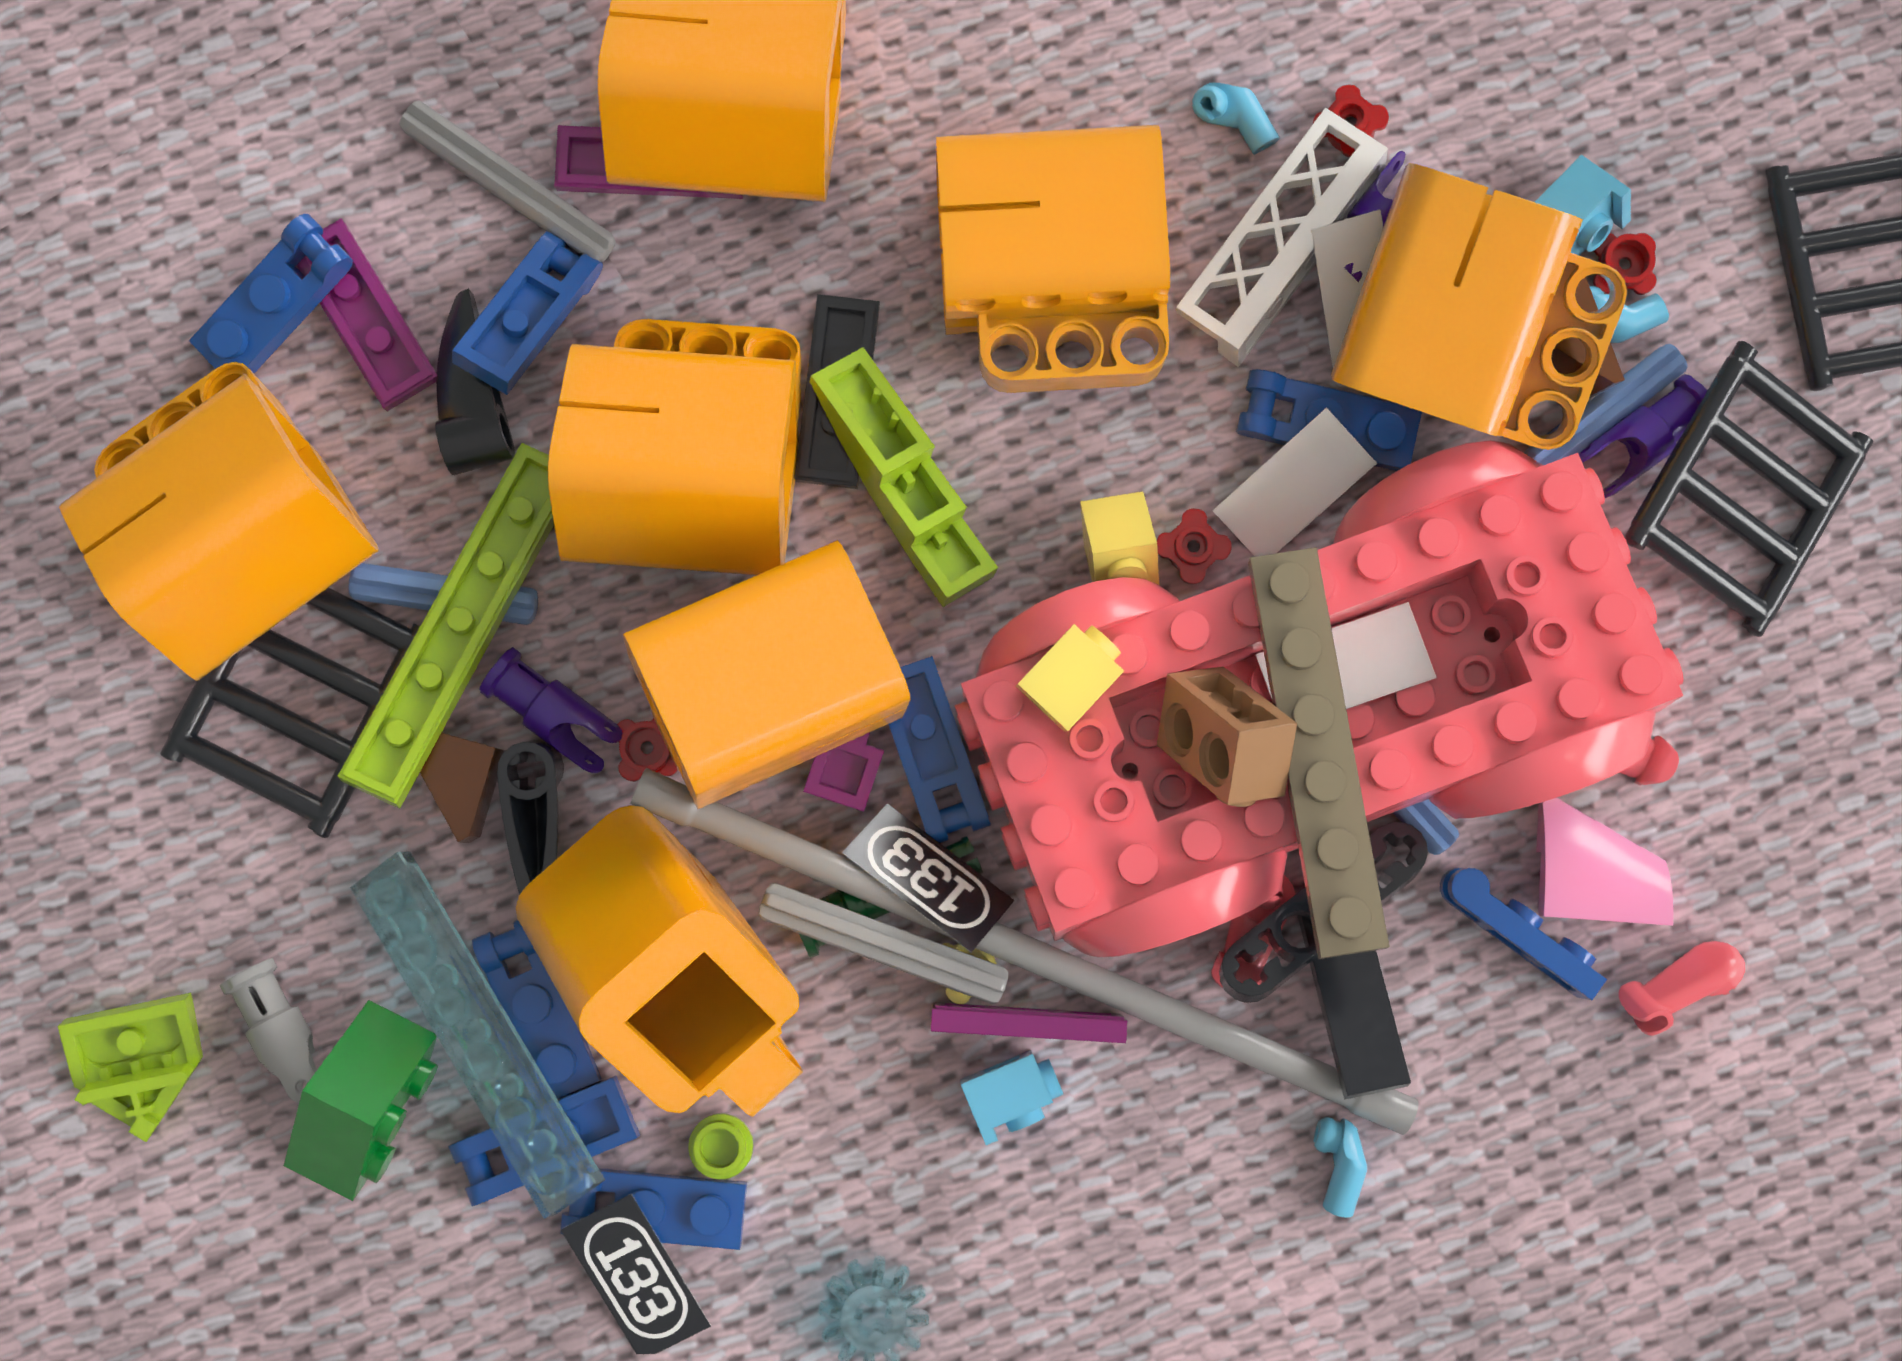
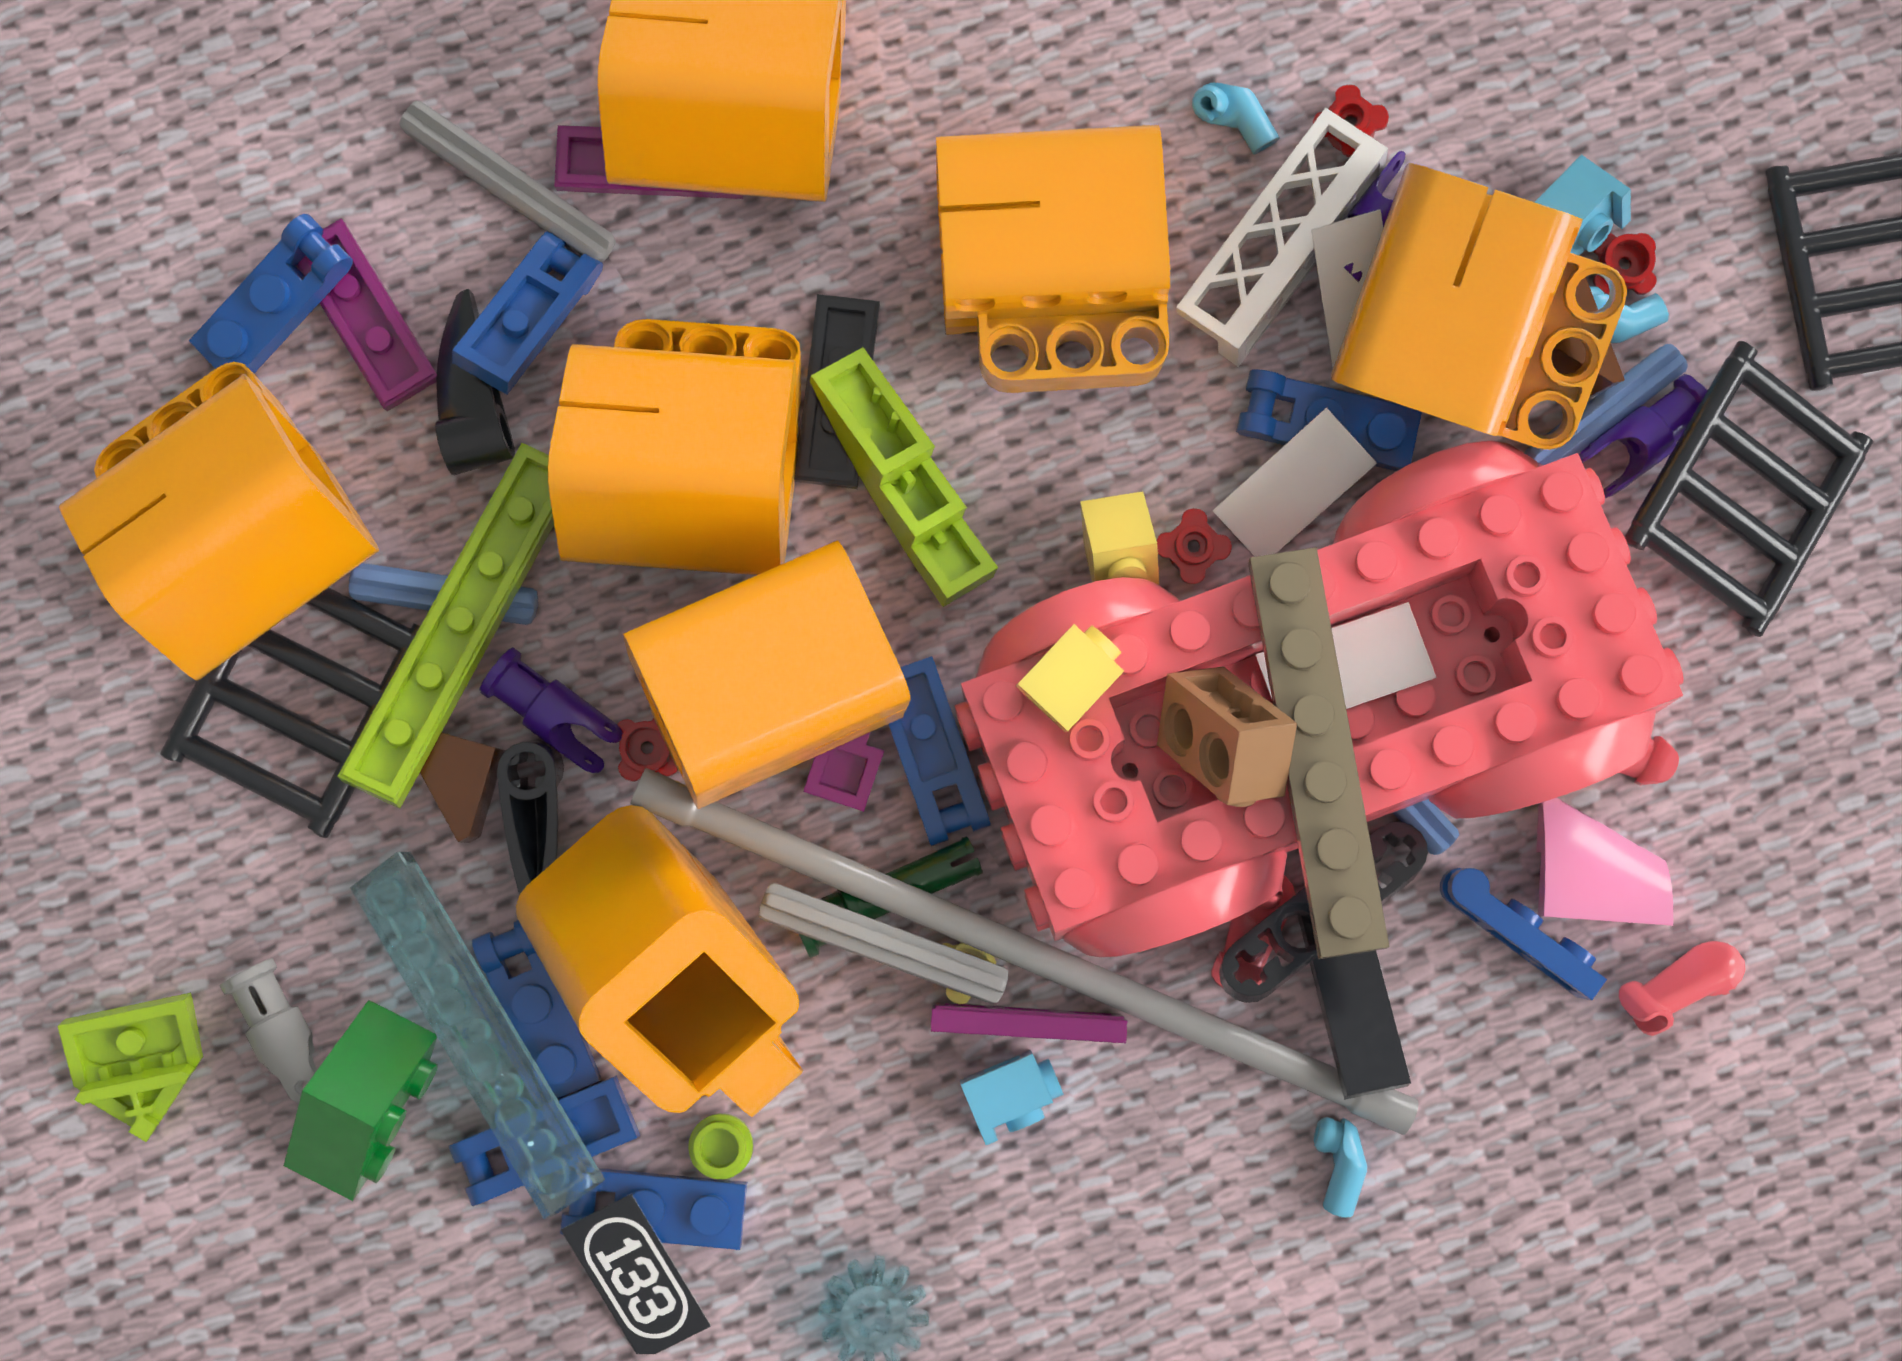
(928, 877): black sticker -> none

